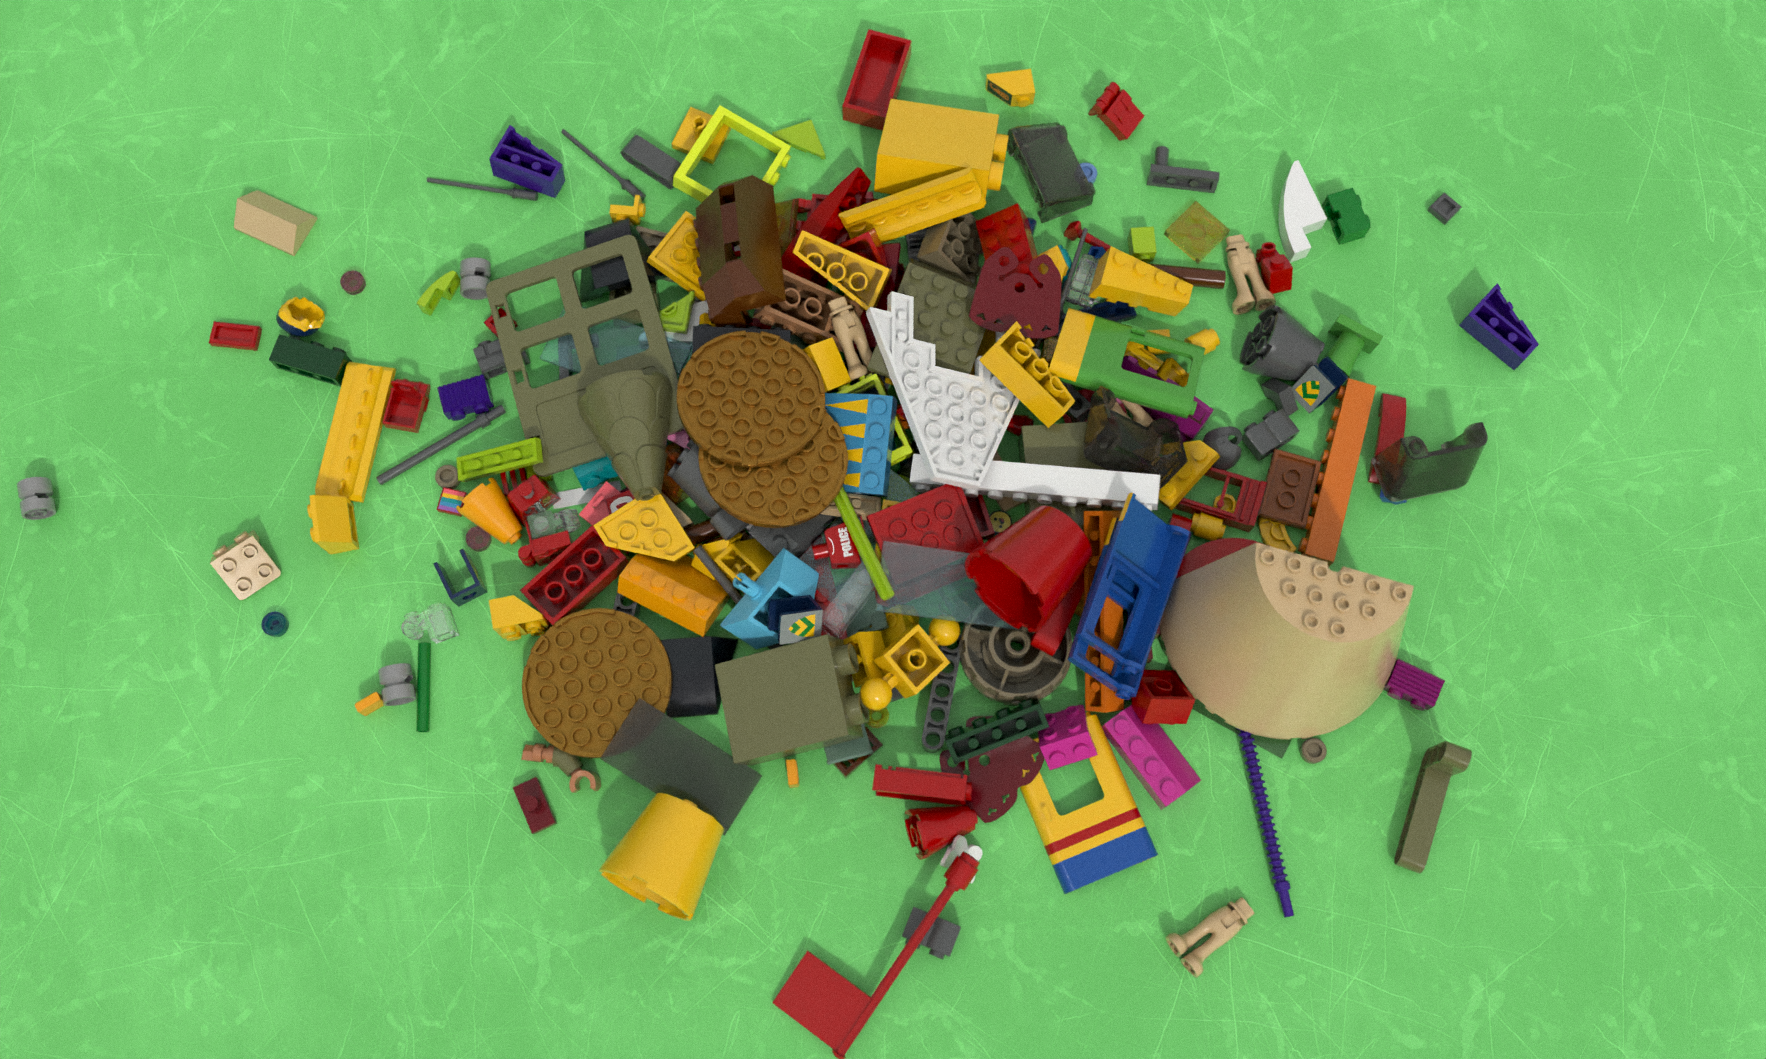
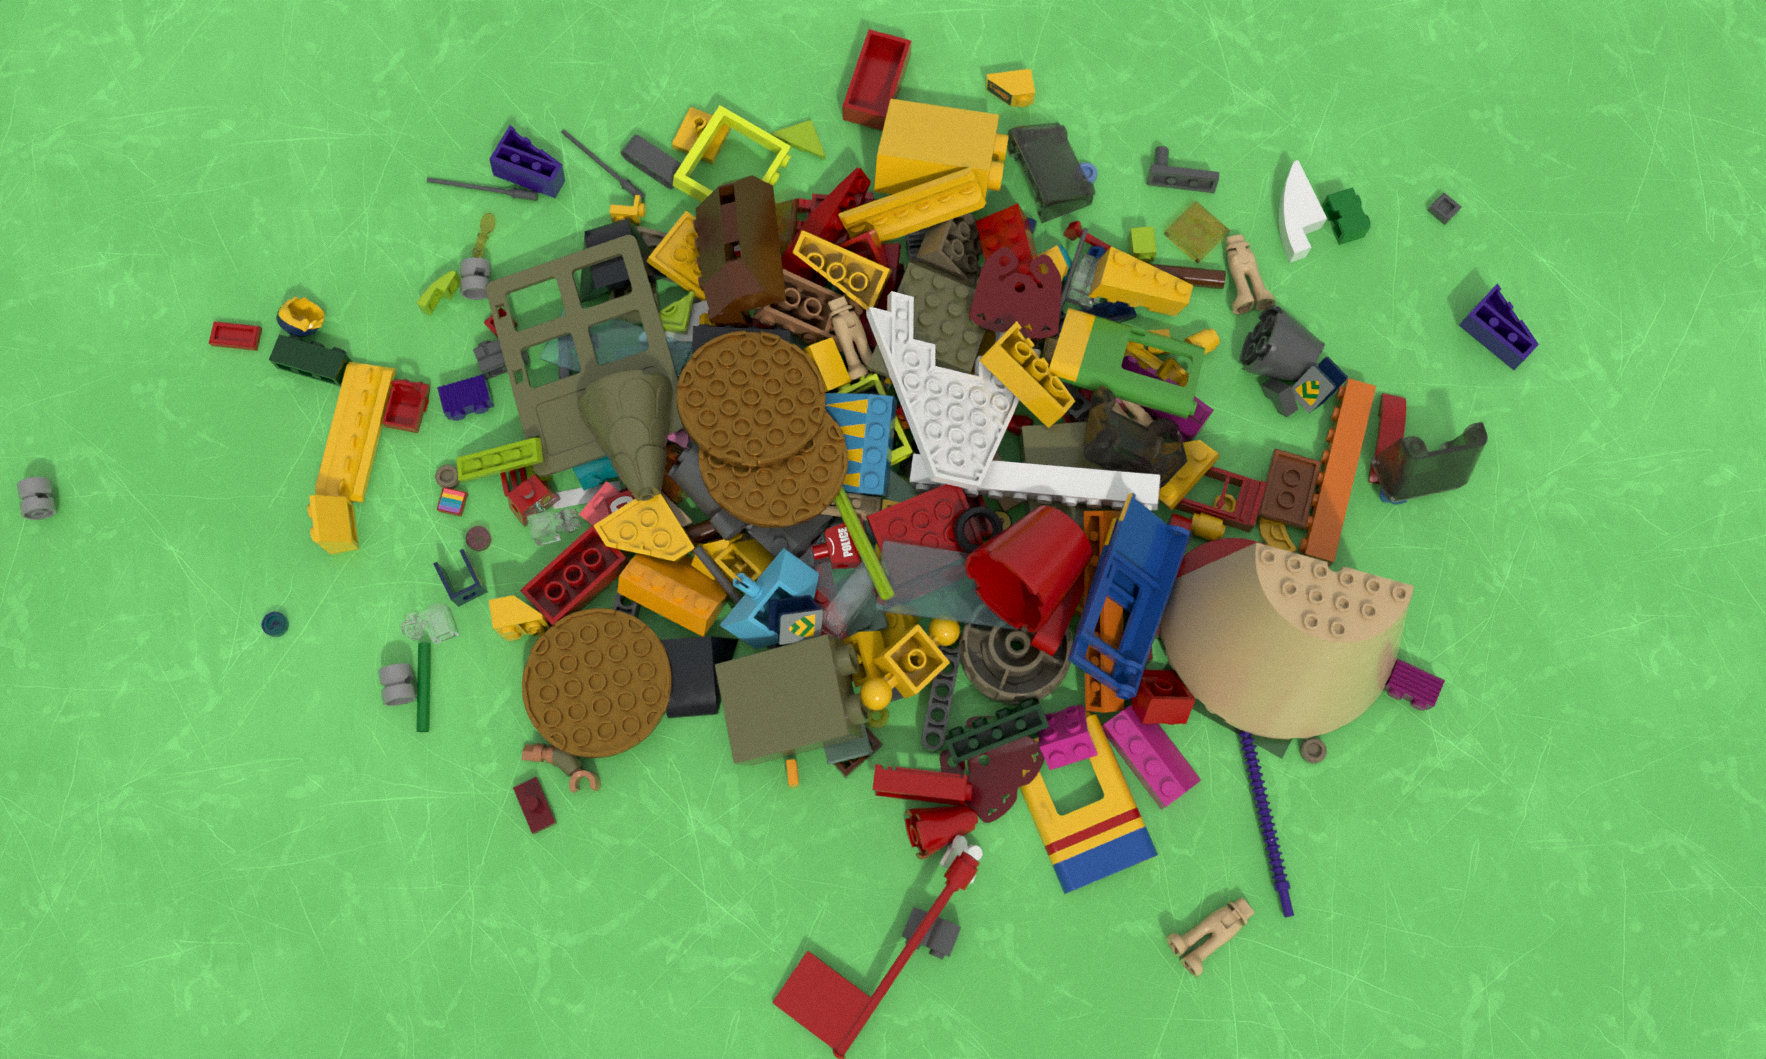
(244, 565): tan bracket -> none
(272, 221): tan slope -> none
(352, 282): tile -> none
(369, 704): light orange tile -> none
(482, 420): dark grey bar -> none
(486, 225): none -> clear yellow piece
(491, 512): light orange cone -> none
(543, 549): red piece -> none
(666, 855): yellow cone -> none
(680, 763): clear smoke piece -> none
(960, 522): none -> black tyre
(1117, 111): red piece -> none
(1227, 450): dark grey helmet -> none
(1269, 434): dark grey brick -> none
(1275, 268): red brick -> none
(1351, 340): bright green plant -> none
(1426, 803): olive beam -> none

